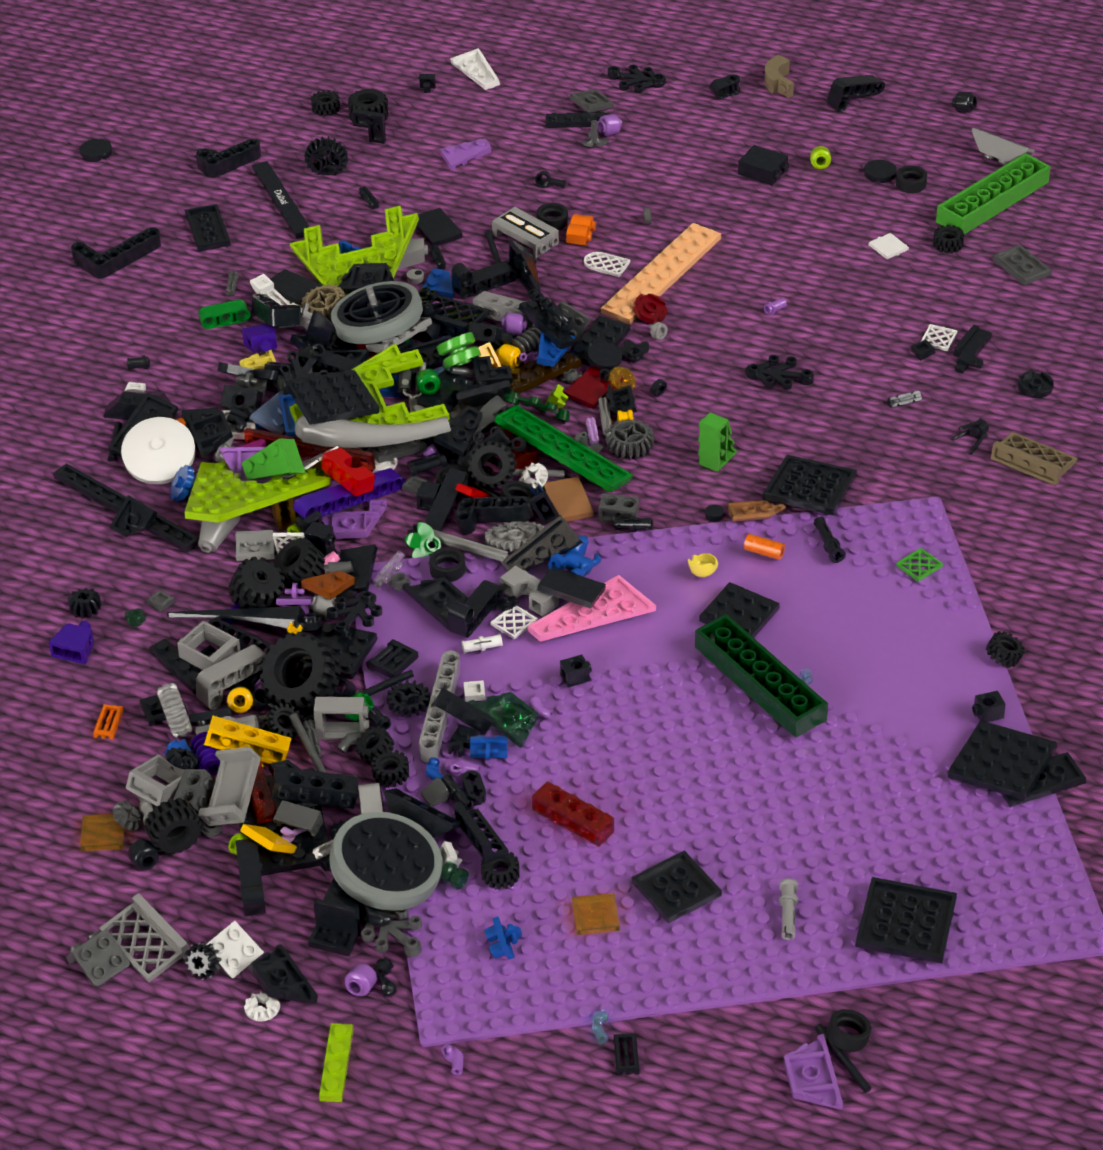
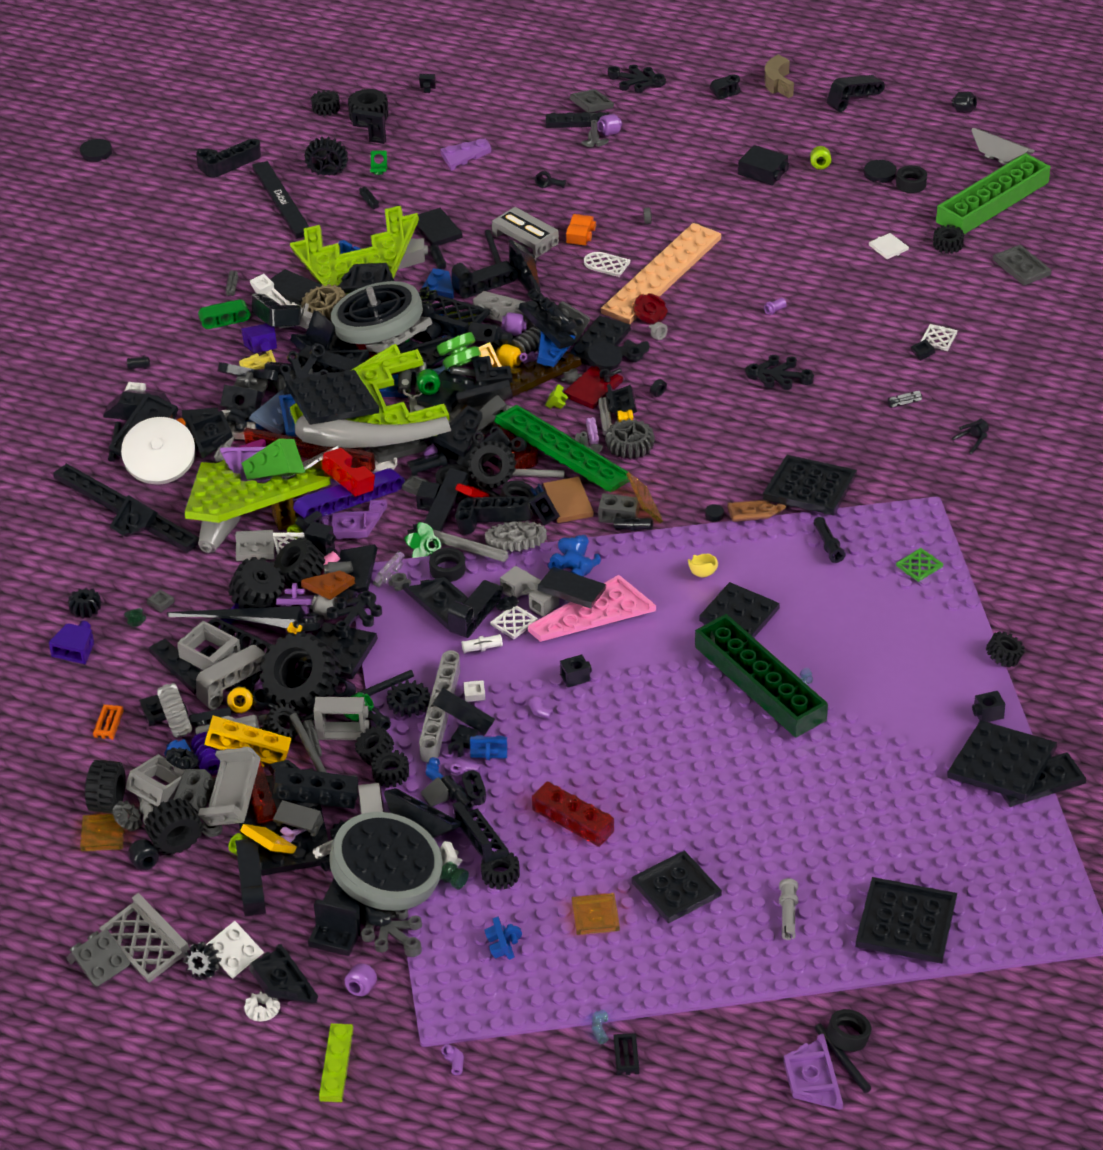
(104, 785): none -> black tyre
(117, 257): black beam -> none
(182, 484): blue plant -> none
(207, 227): black tile -> none
(348, 740): dark grey arm -> none
(378, 169): none -> green bracket
(387, 986): black piece -> none
(396, 663): black plate -> none
(415, 276): light grey tile -> none
(477, 68): white wing -> none
(511, 716): clear green wing -> none
(540, 473): white gear -> none
(553, 209): black tyre -> none
(554, 538): black wing -> none
(561, 415): dark green plant -> none
(619, 372): clear yellow gear -> none
(644, 497): none -> clear yellow piece
(715, 442): bright green wedge -> none
(764, 546): orange axle -> none
(970, 347): black piece -> none
(1033, 465): dark tan fence -> none
(1035, 384): black tile -> none

